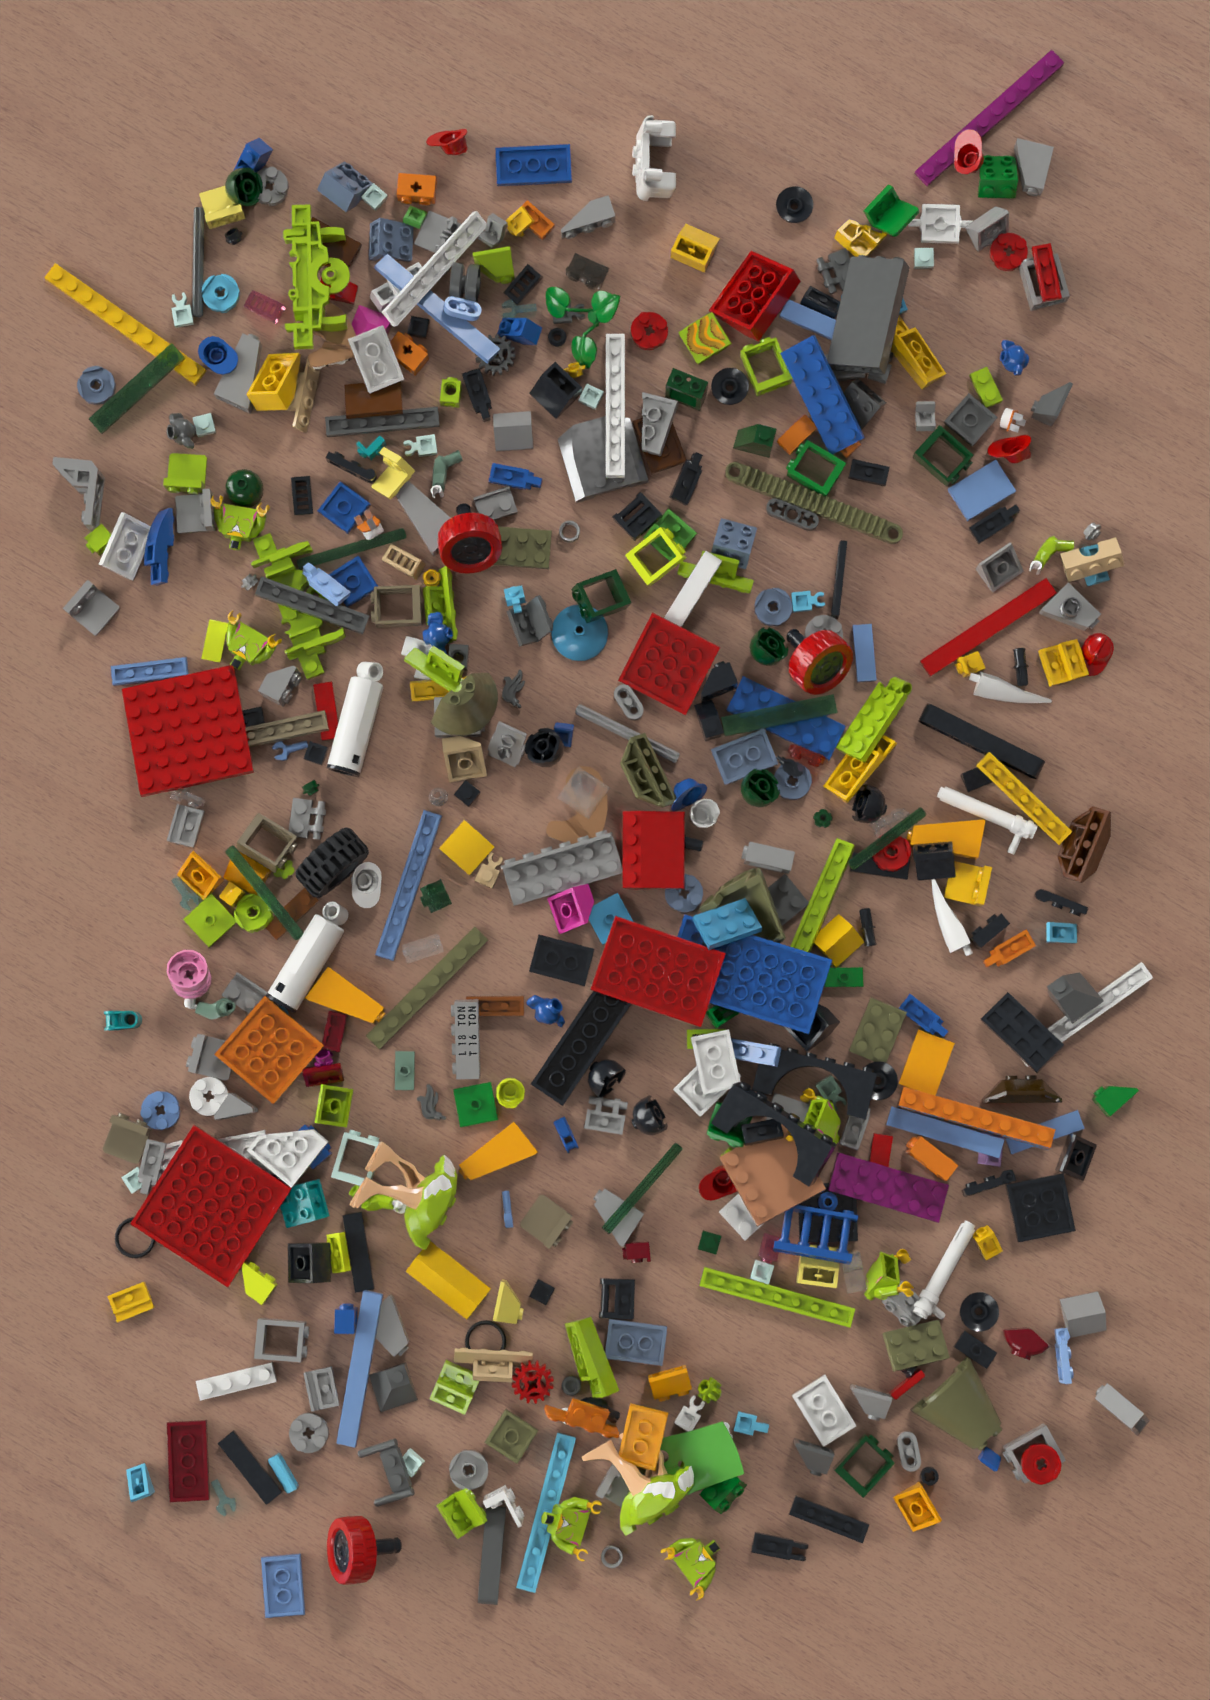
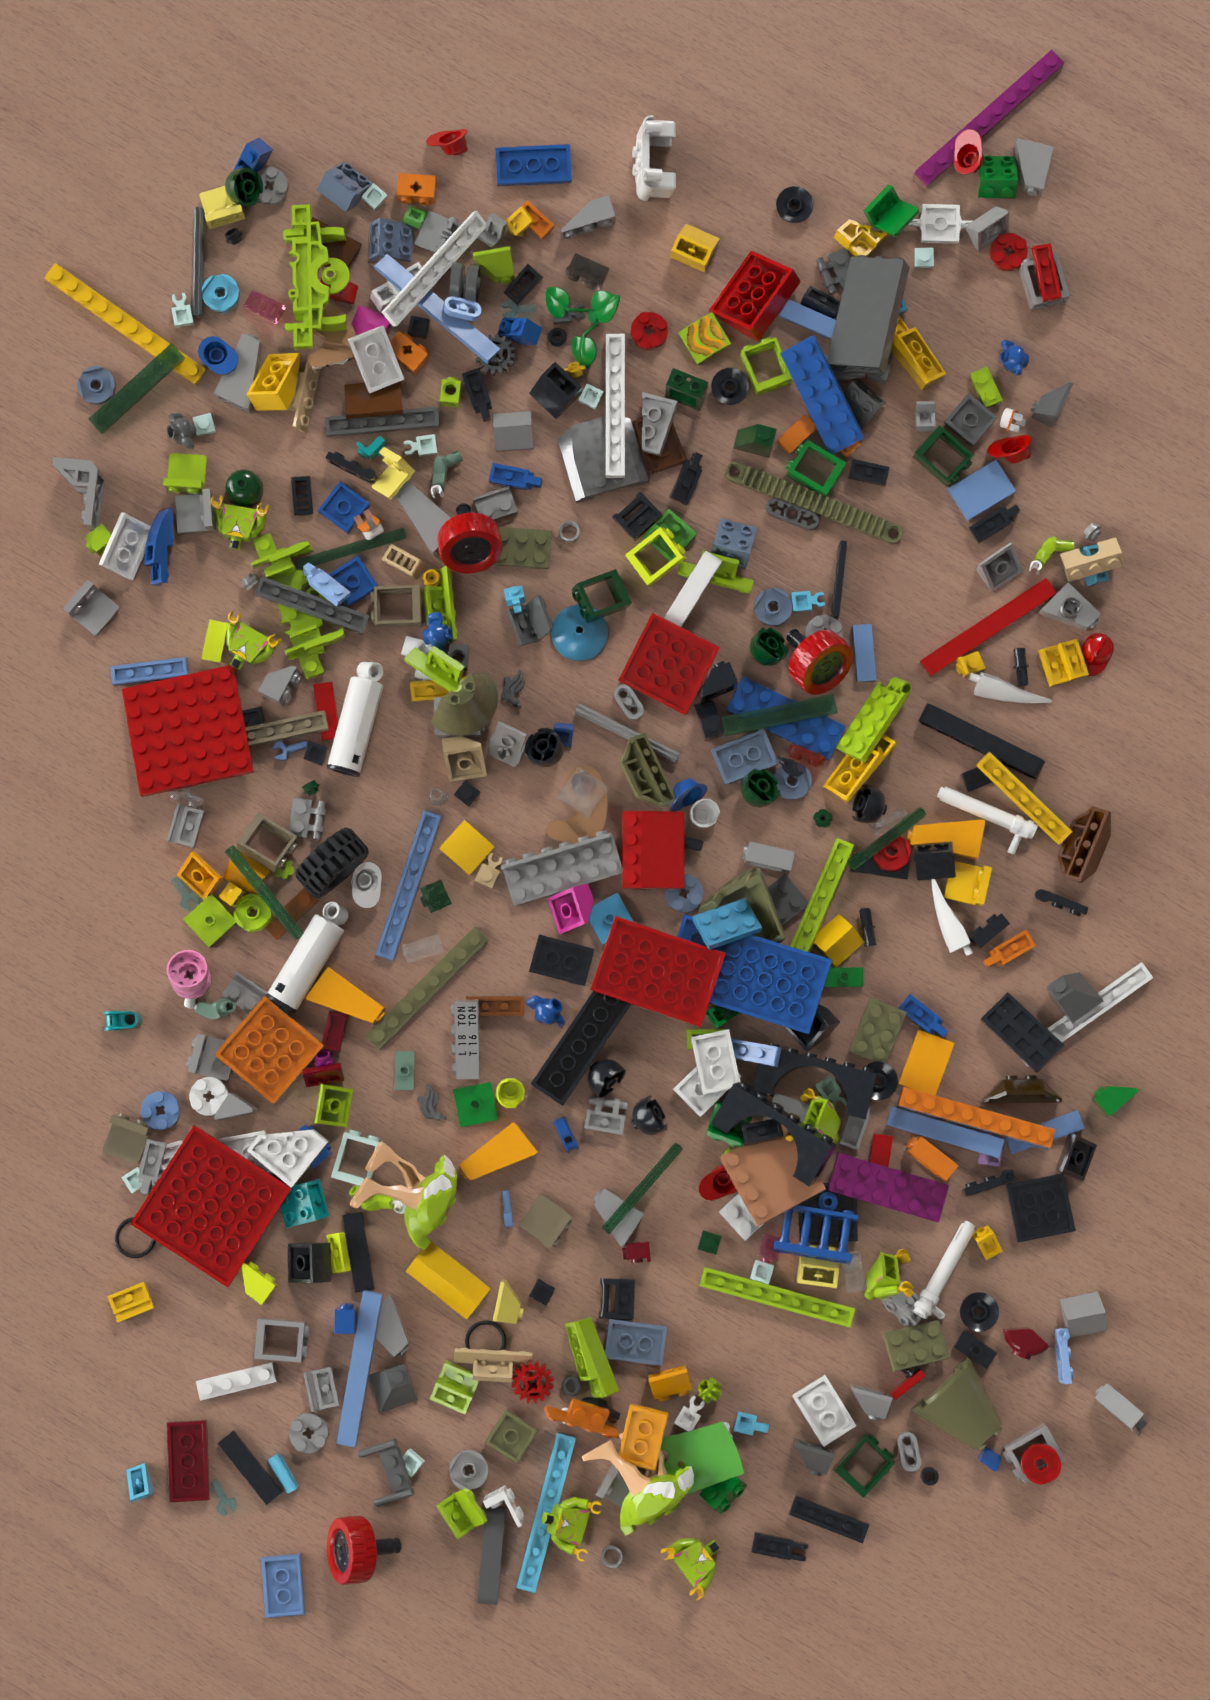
(917, 1507): light orange slope -> none
(1061, 932): medium azure slope -> none

